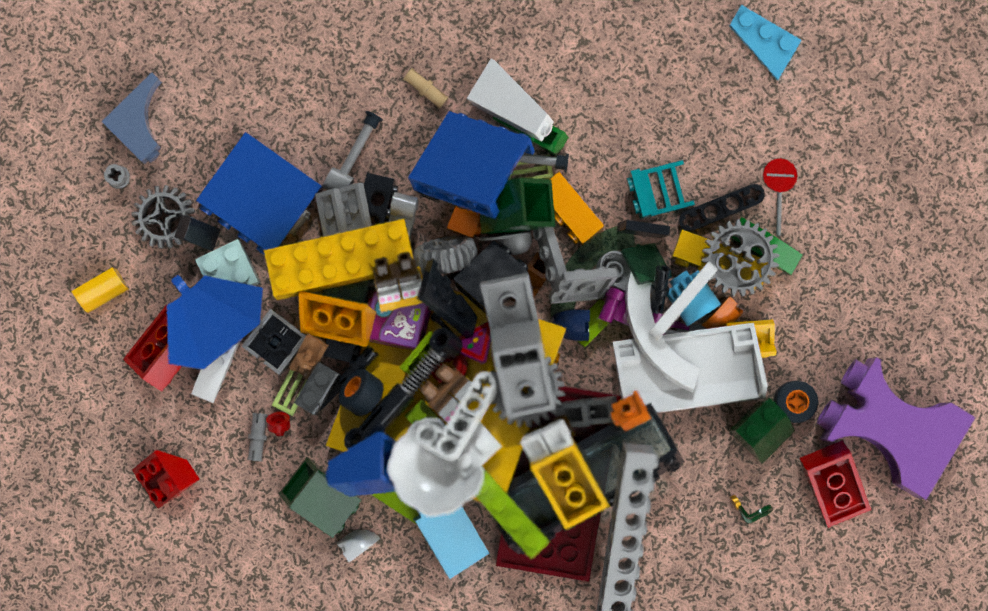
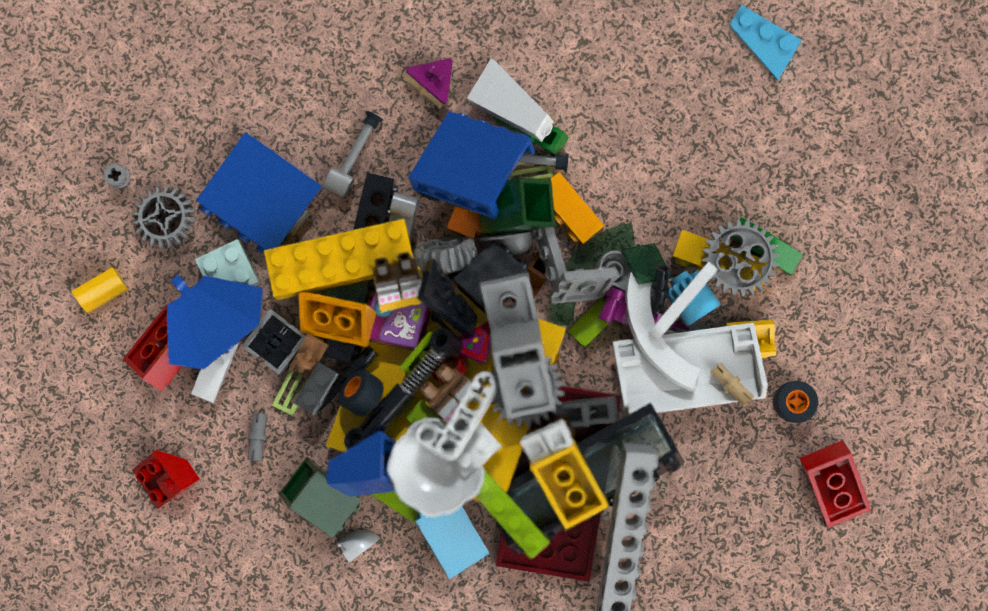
(131, 123): sand blue arch -> none
(197, 233): black slope -> none
(278, 423): red tile -> none
(343, 209): light grey slope -> none
(433, 77): none -> magenta piece
(575, 322): dark blue brick -> none
(636, 414): orange brick -> none
(643, 229): black tile -> none
(644, 198): teal plate -> none
(720, 205): black beam -> none
(723, 314): orange brick -> none
(731, 384): none -> tan pin
(763, 429): dark green slope -> none
(764, 511): dark green piece -> none
(780, 177): red piece -> none
(910, 437): medium lavender brick -> none

